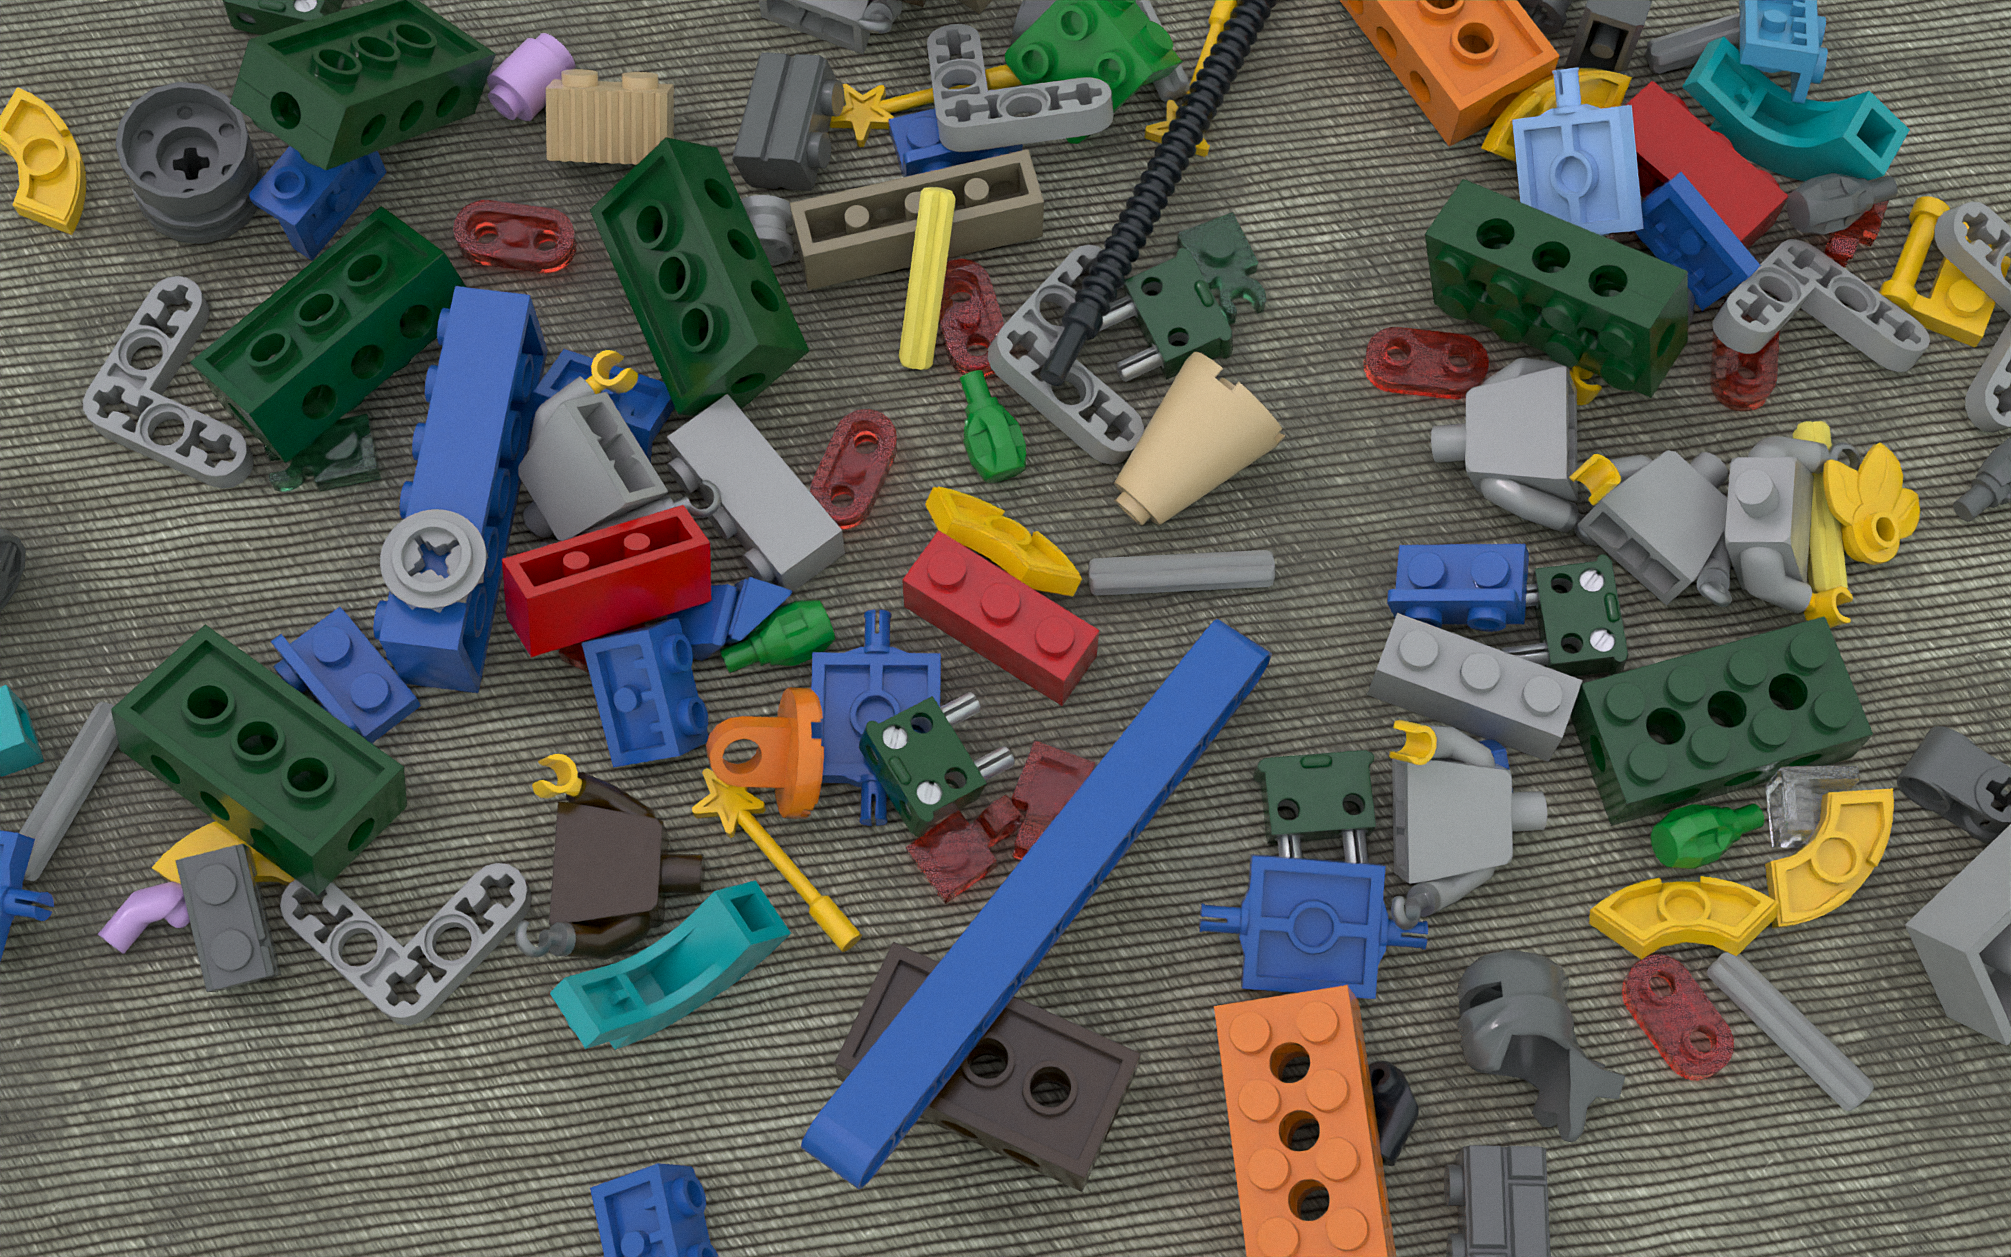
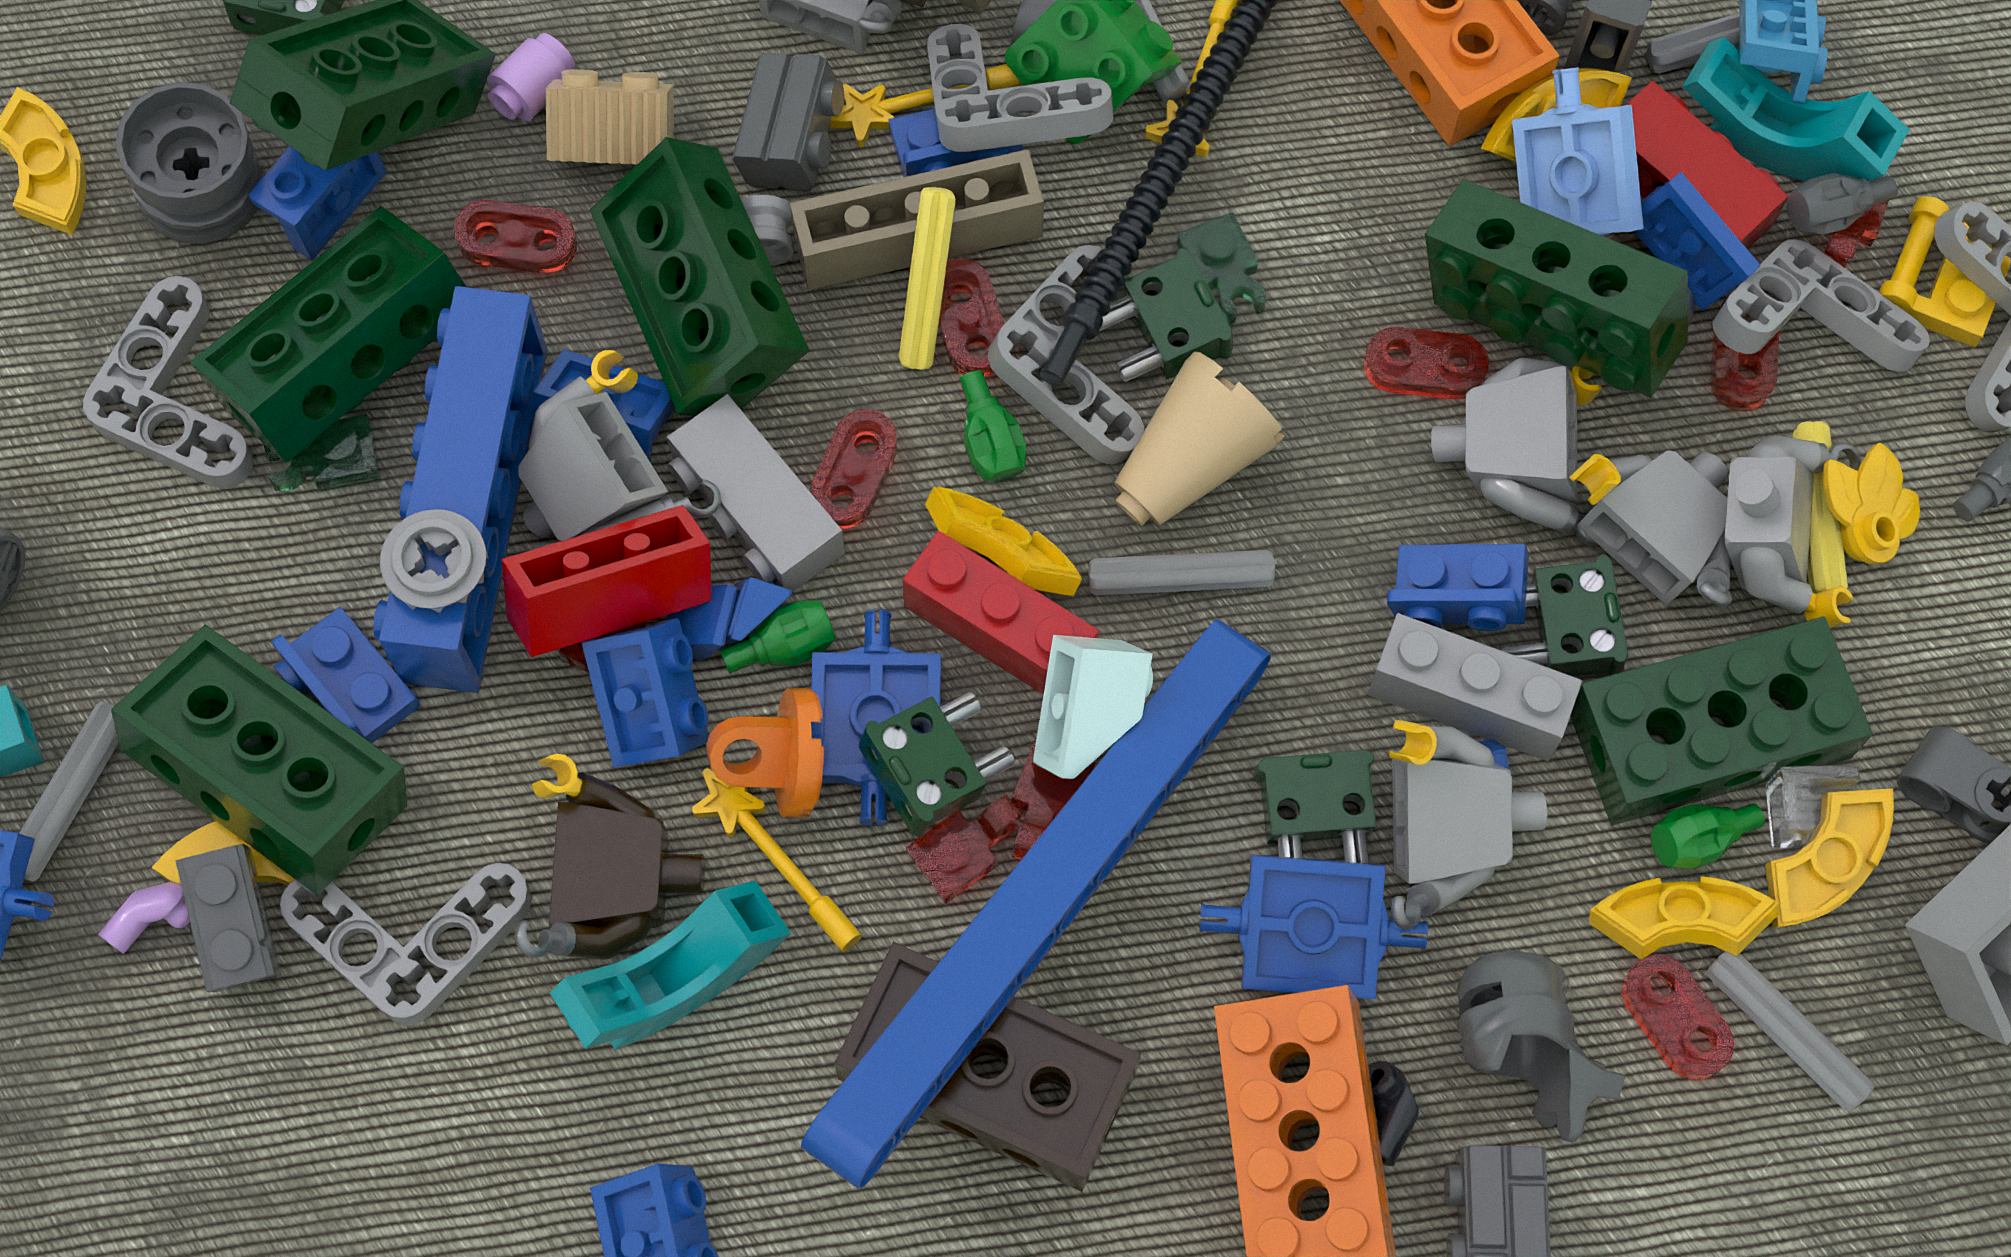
(1089, 700): none -> light aqua slope

